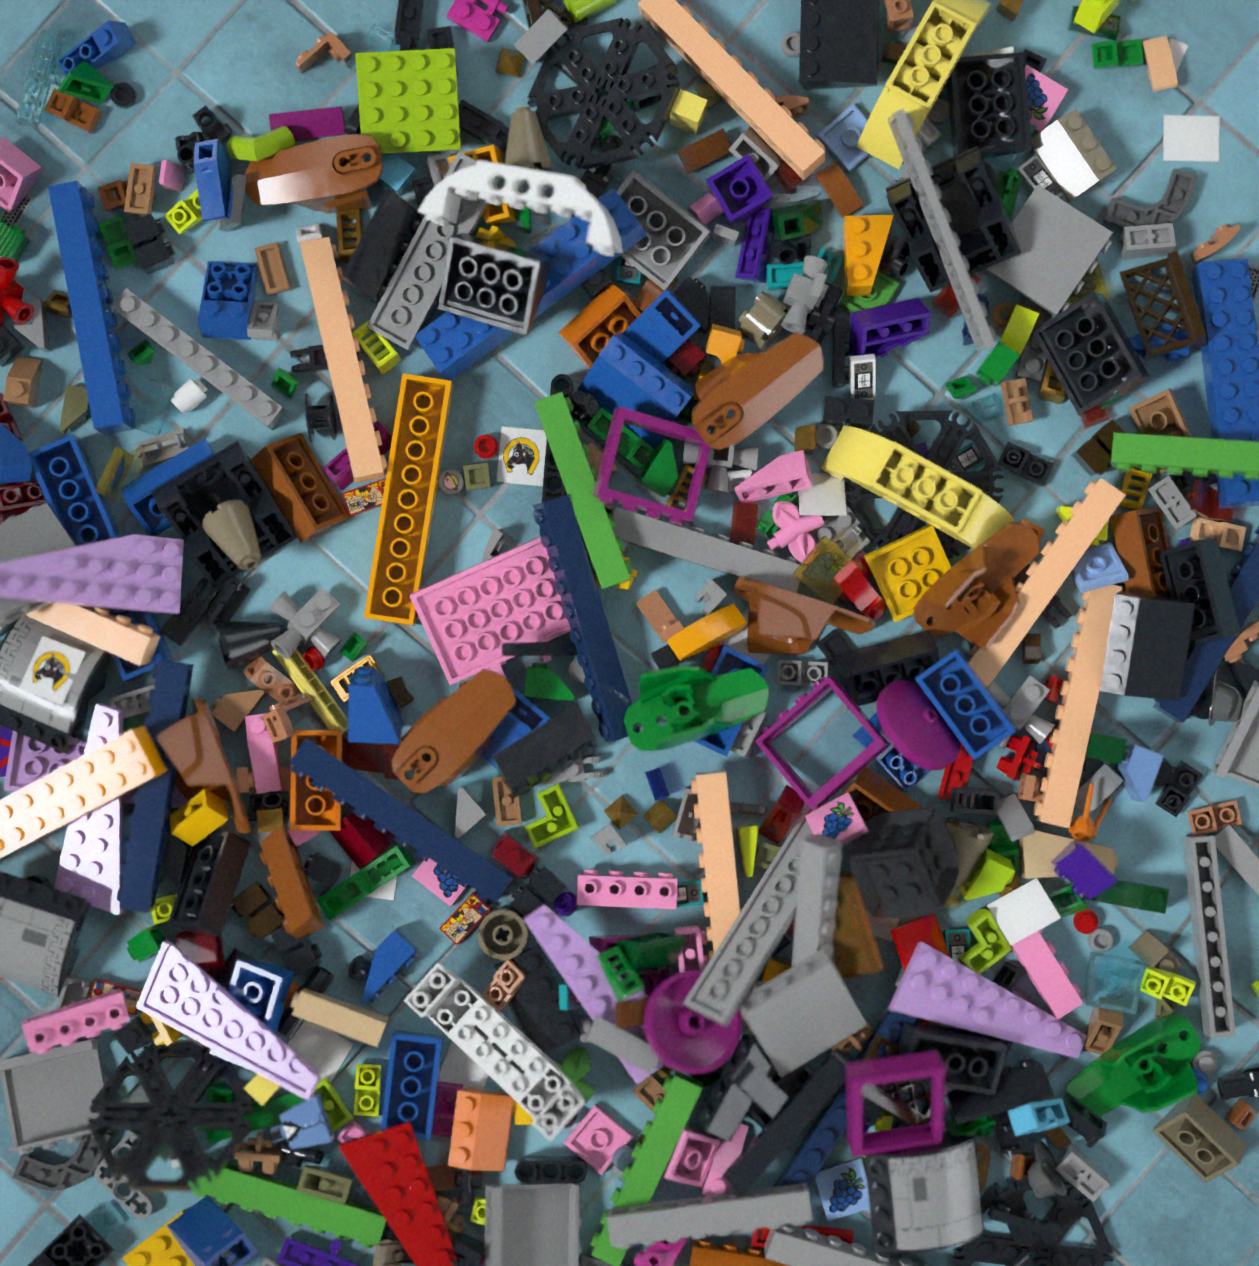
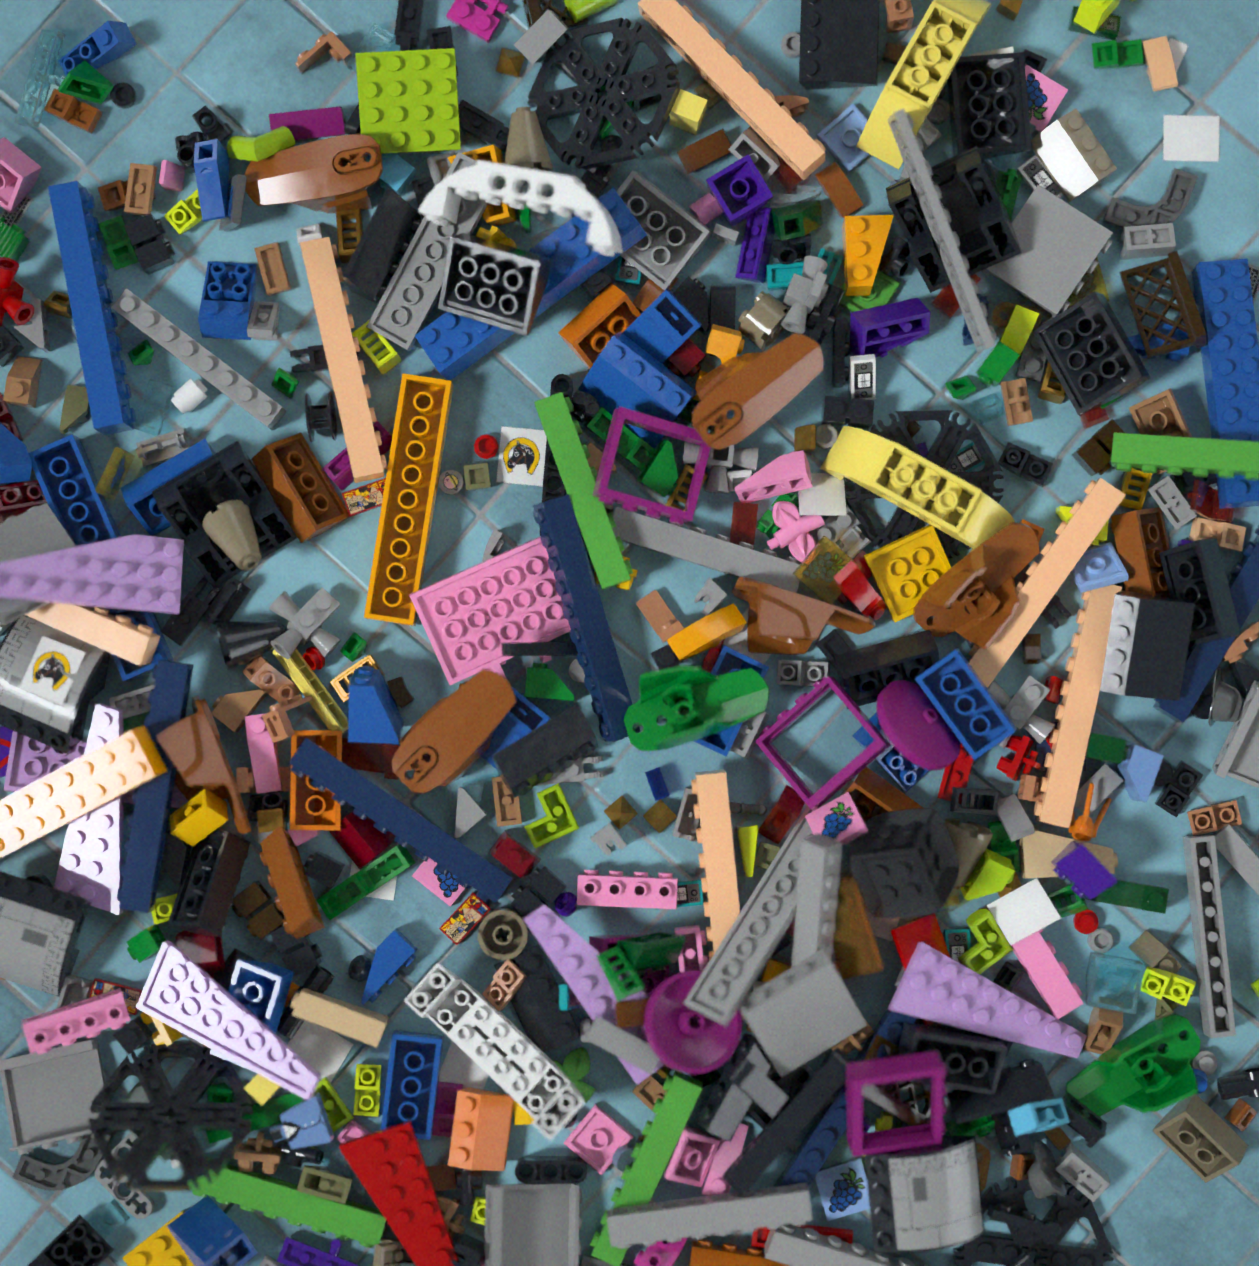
(1219, 239): nougat slope -> none

